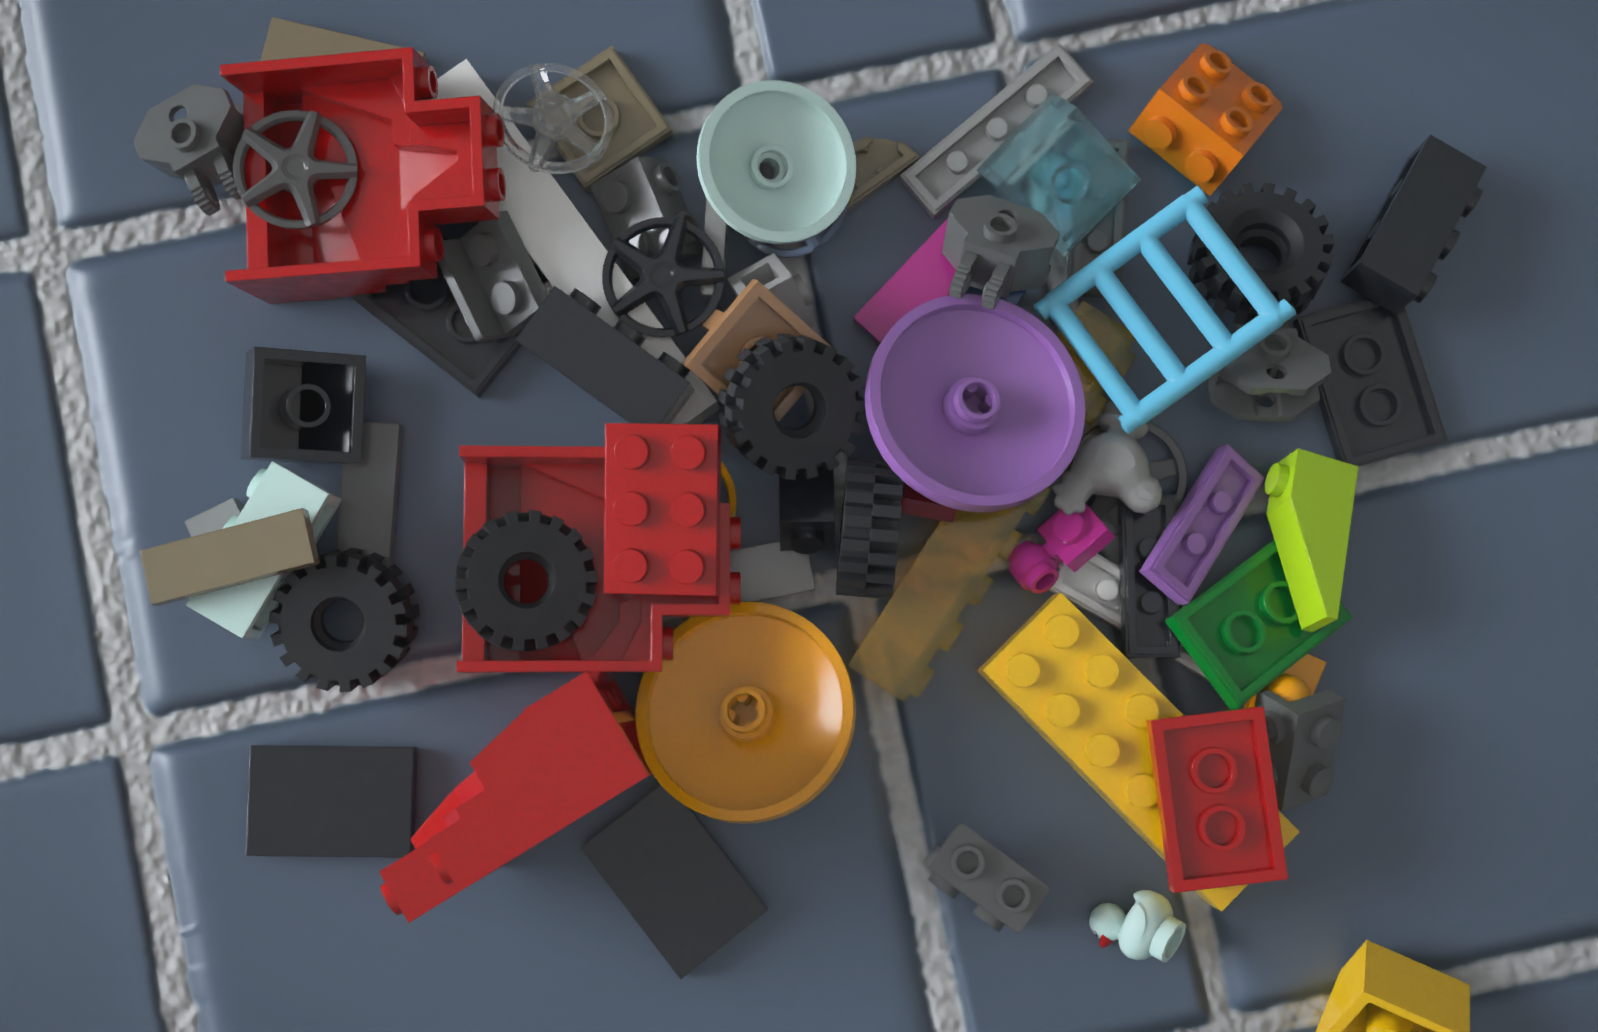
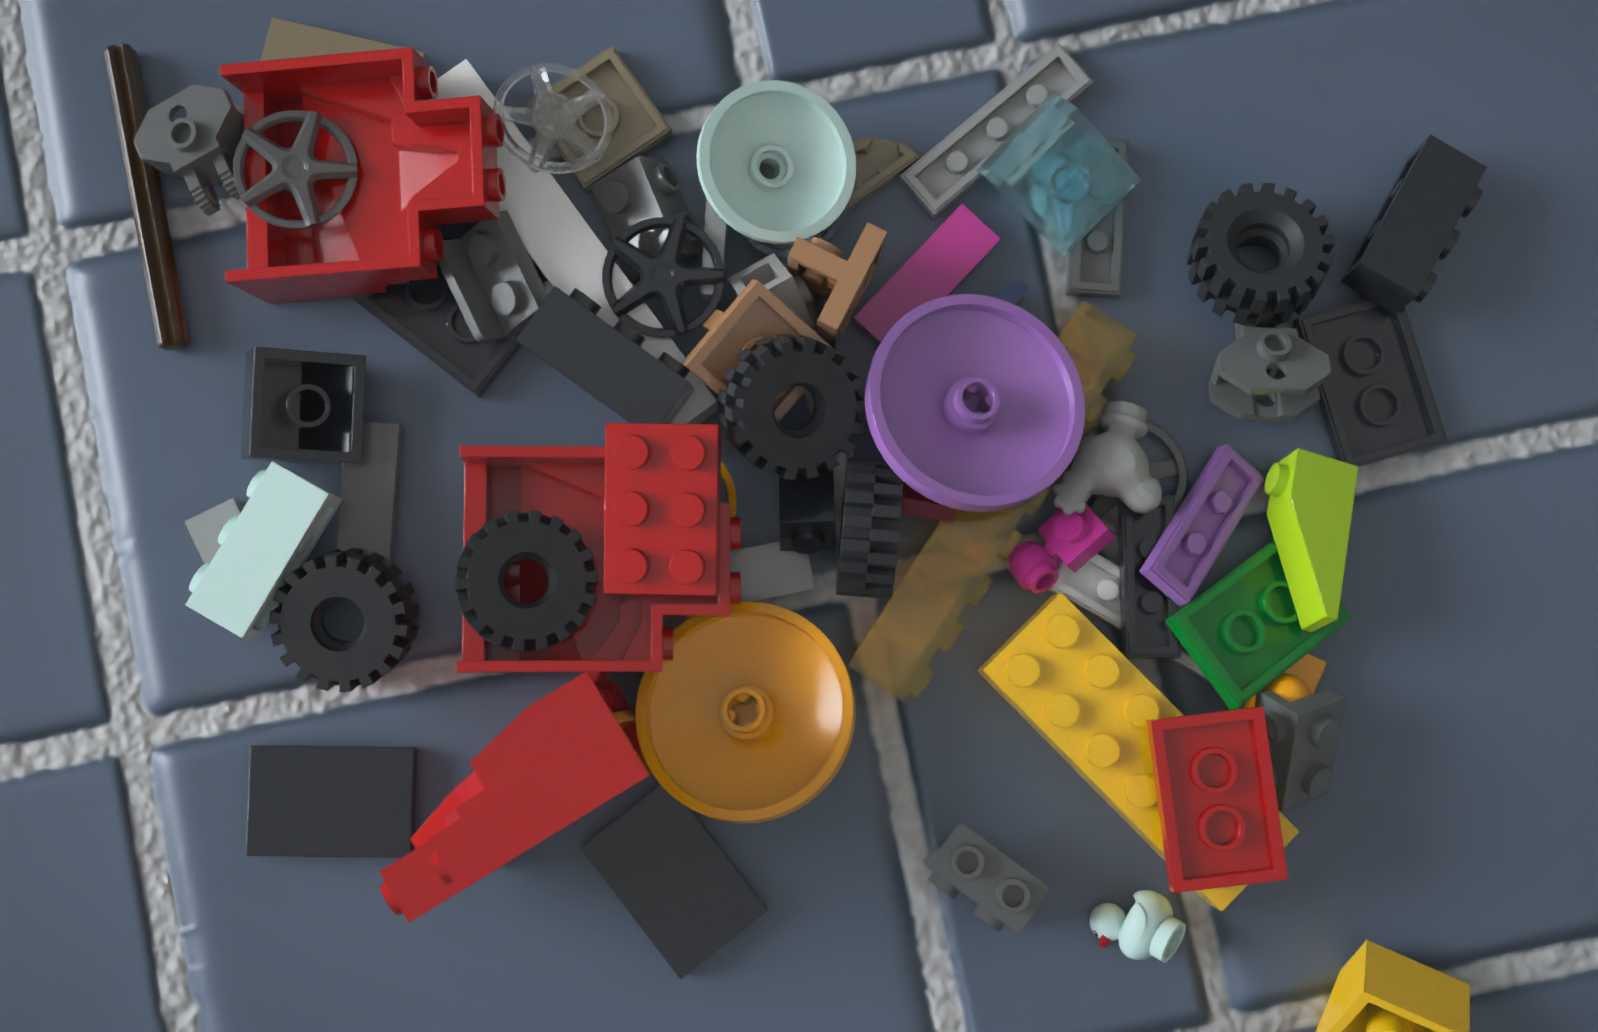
(146, 201): none -> dark brown axle
(229, 557): dark tan tile -> none
(837, 279): none -> medium nougat bracket
(997, 247): dark grey hinge -> none
(1206, 117): orange bracket -> none
(1225, 345): medium azure bar -> none

